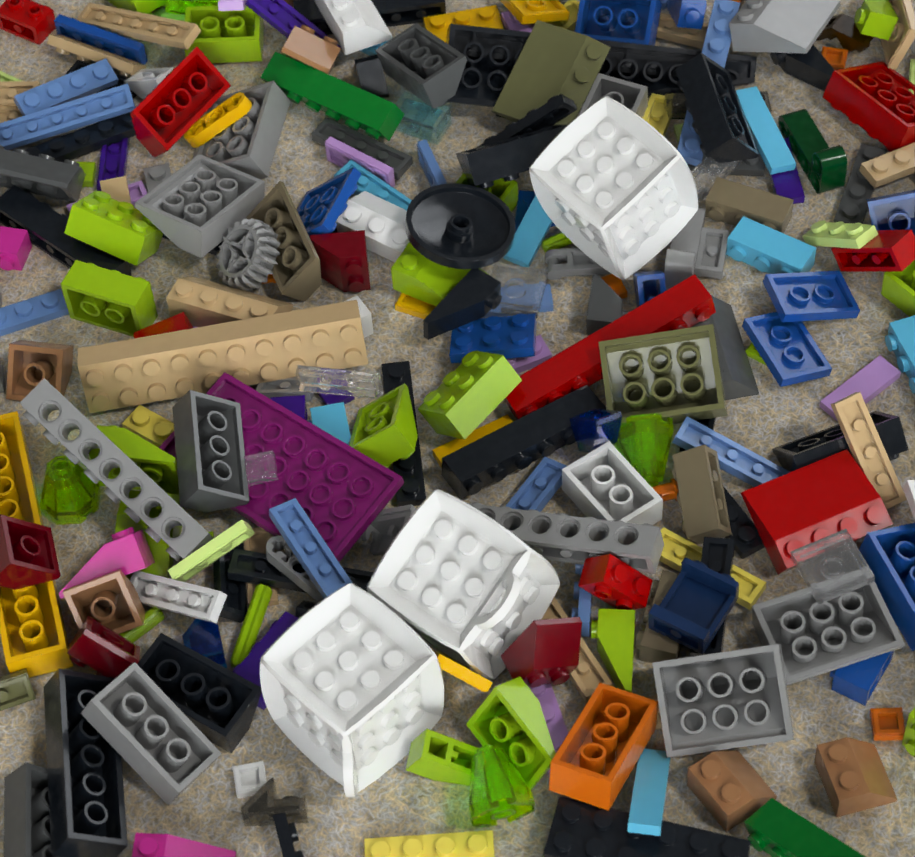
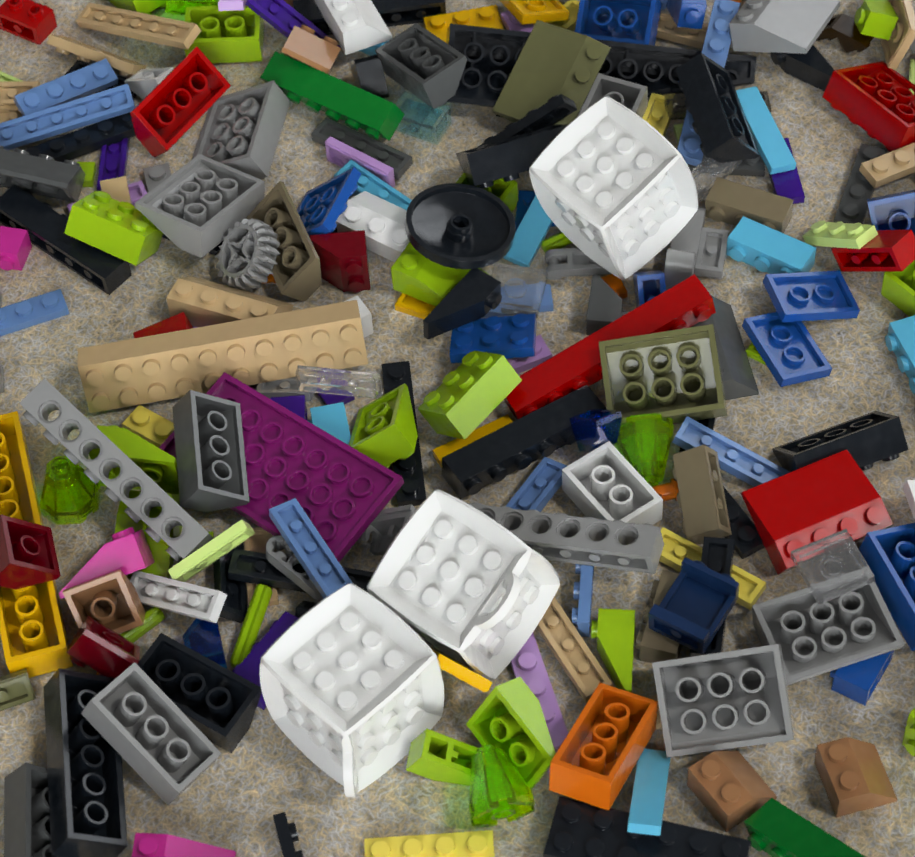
(32, 362): medium nougat slope -> none
(101, 38): blue plate -> none
(108, 298): lime brick -> none
(218, 119): yellow beam -> none
(249, 778): white tile -> none
(261, 468): clear tile -> none
(264, 804): clear smoke slope -> none
(429, 164): medium blue tile -> none
(545, 651): dark red slope -> none
(615, 582): red brick -> none
(822, 165): dark green beam -> none
(835, 57): orange tile -> none
(868, 381): lavender tile -> none
(868, 448): tan plate -> none
(887, 723): orange tile -> none

